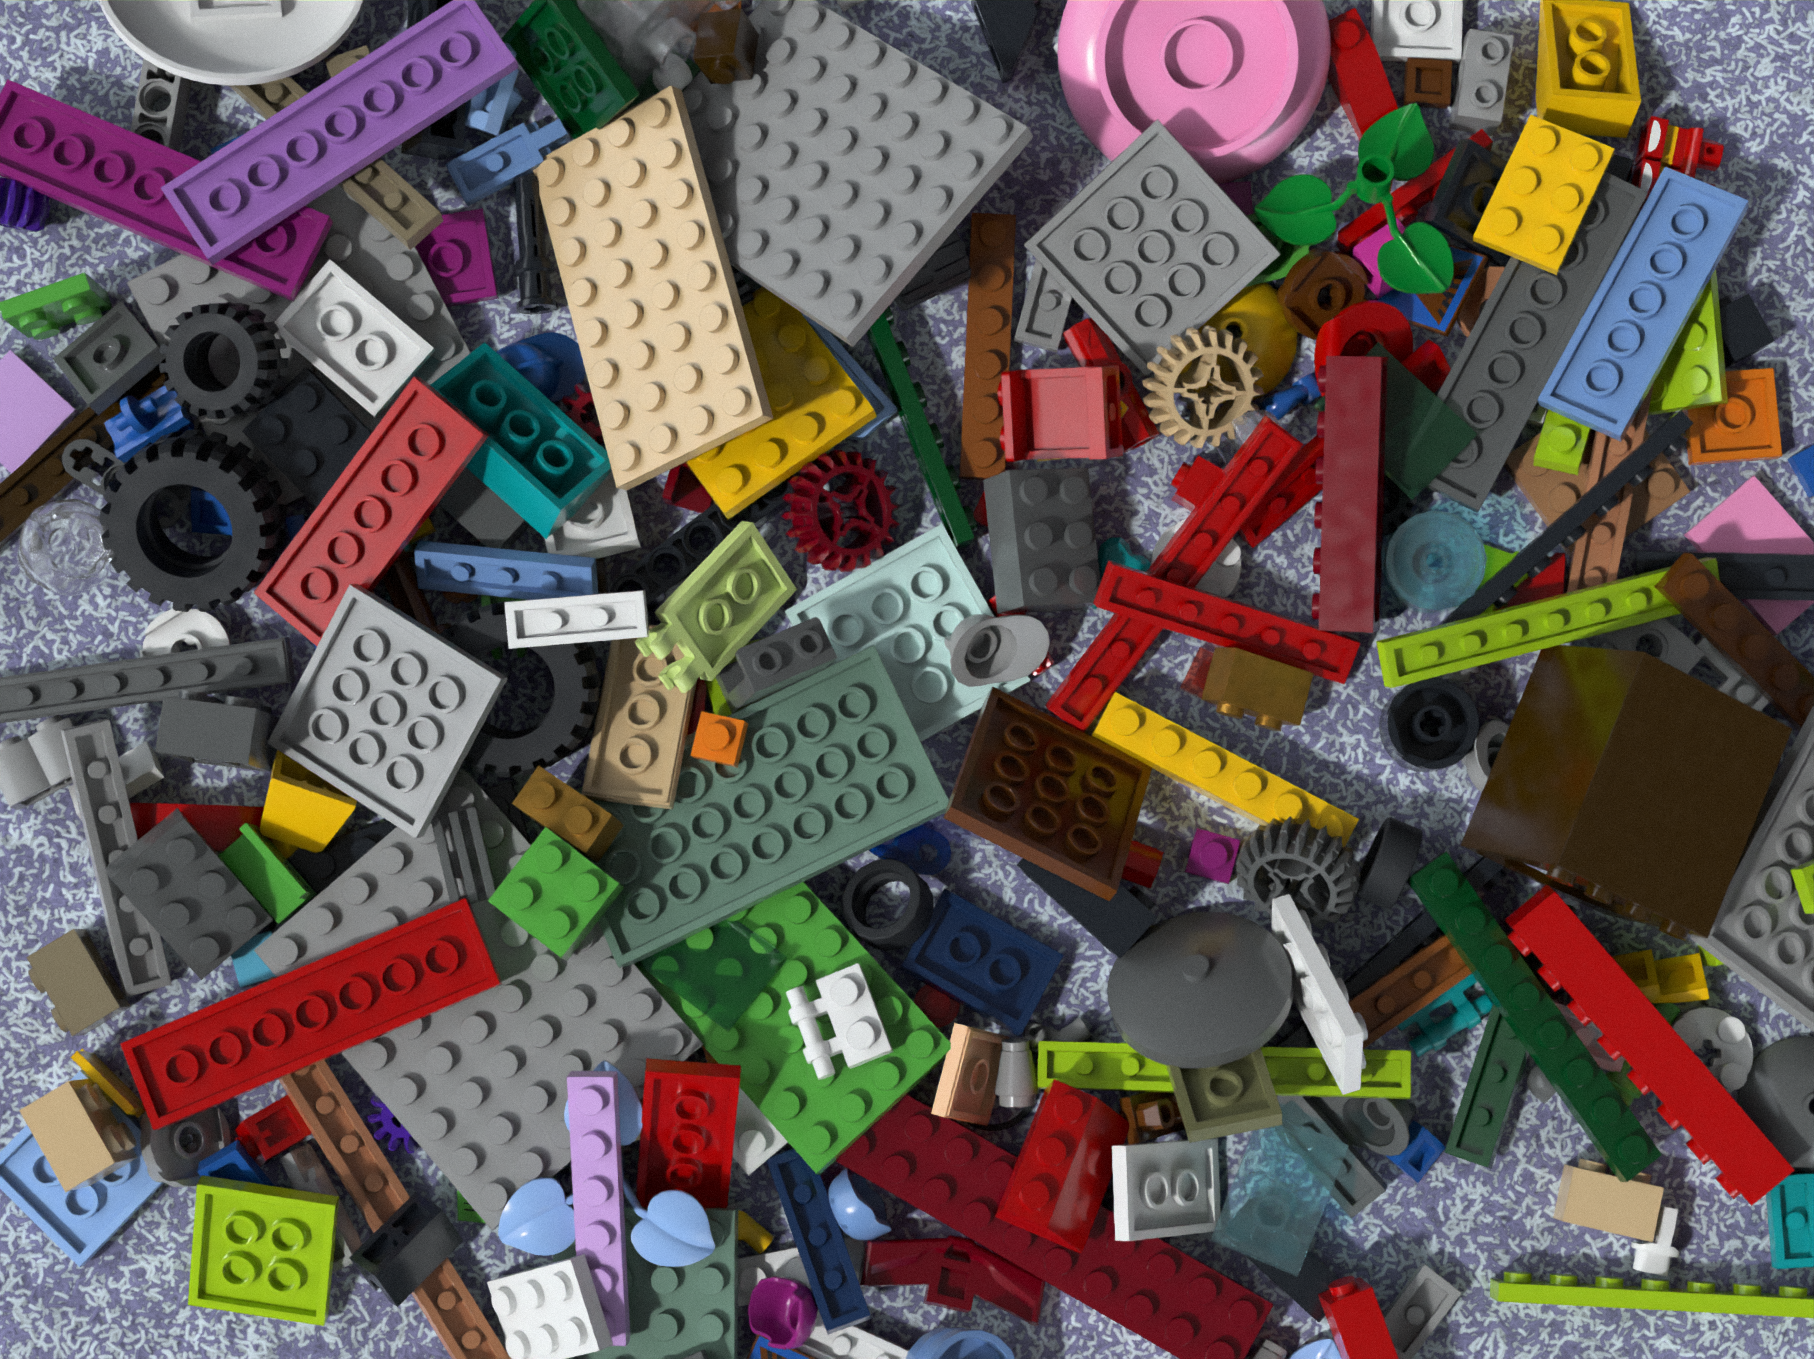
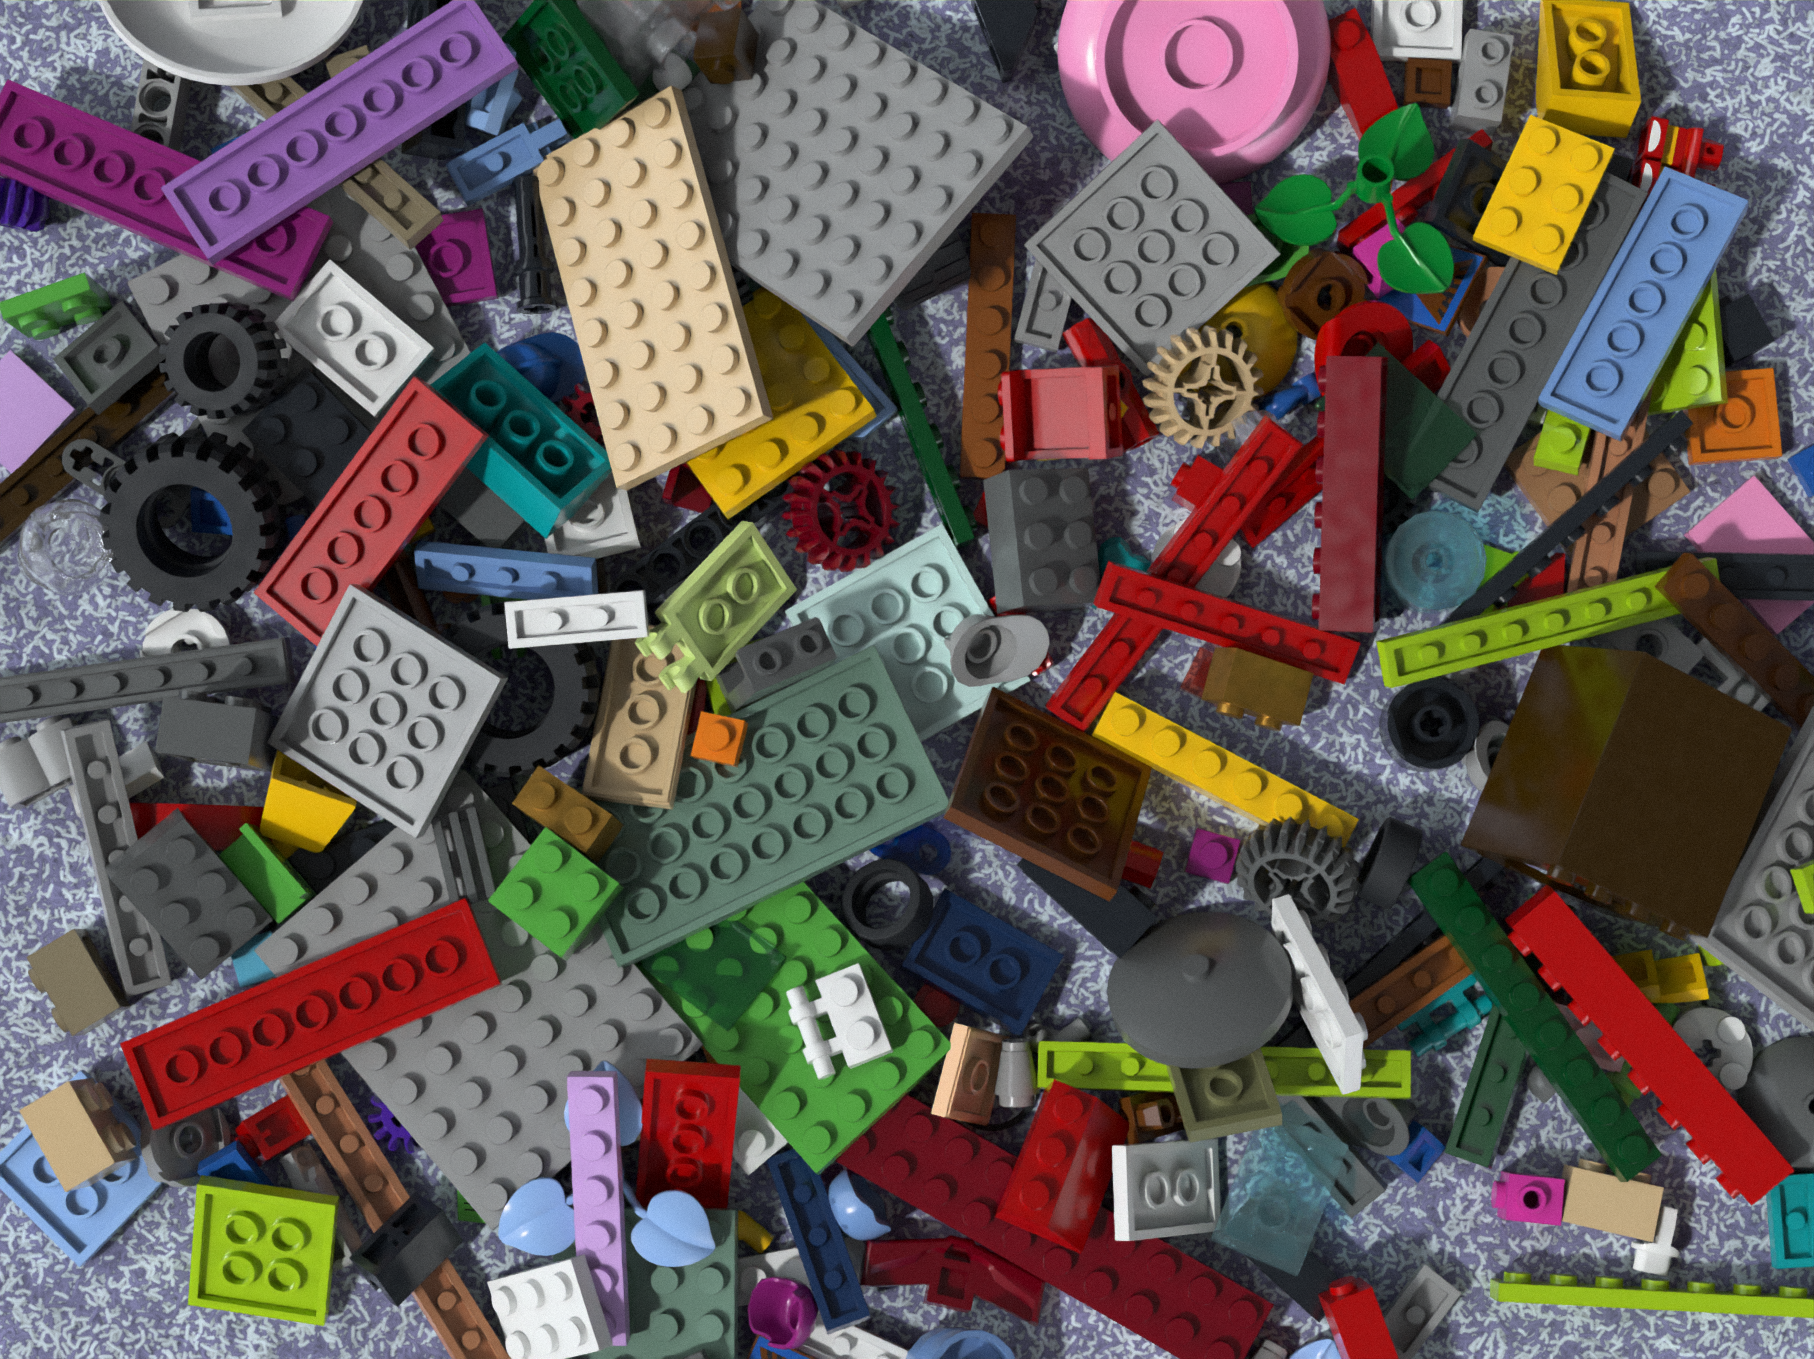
(109, 1082): yellow piece -> none
(146, 422): blue hips -> none
(1528, 1198): none -> dark pink brick

